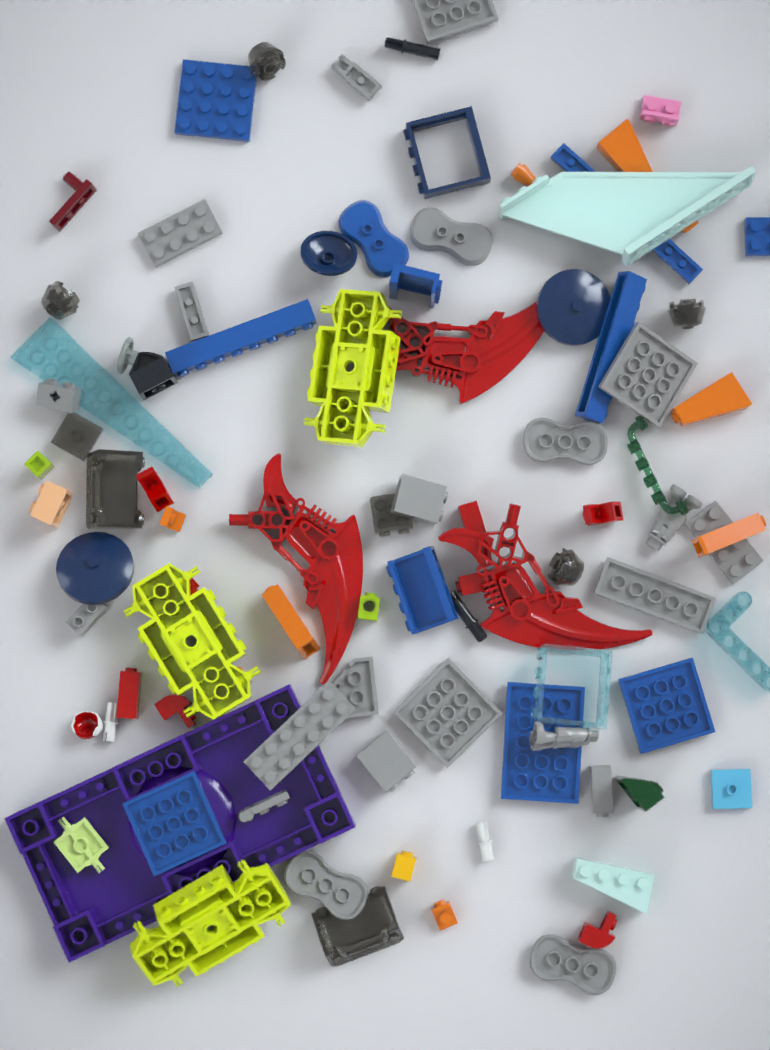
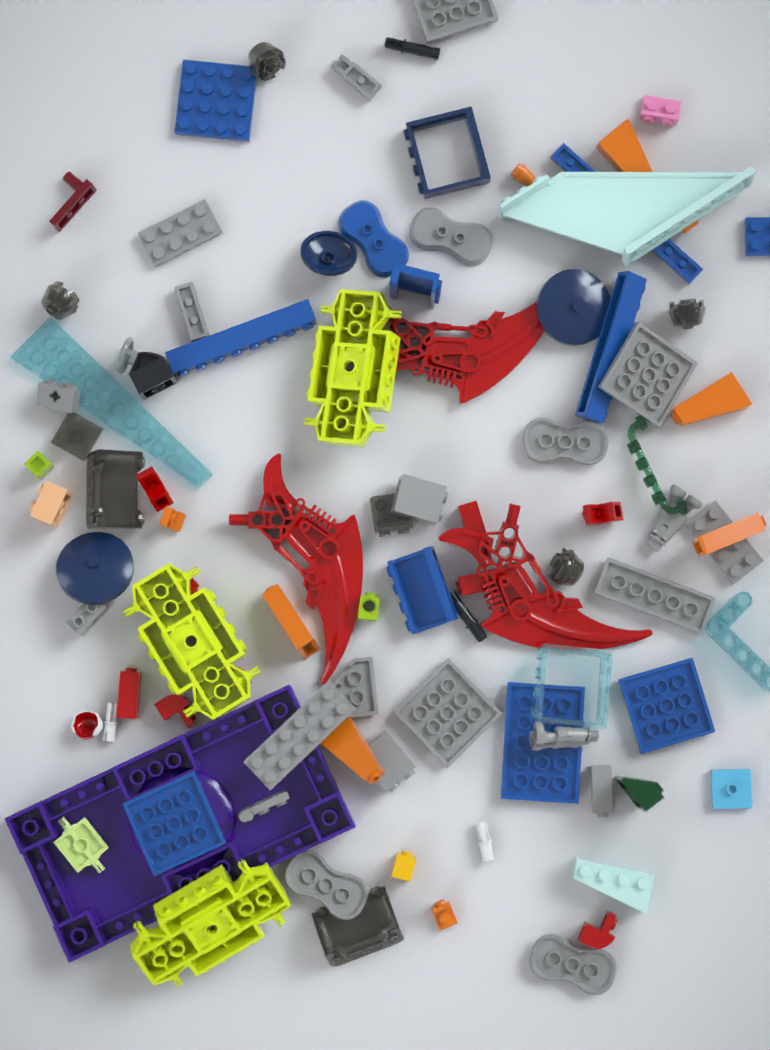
(352, 749): none -> orange slope

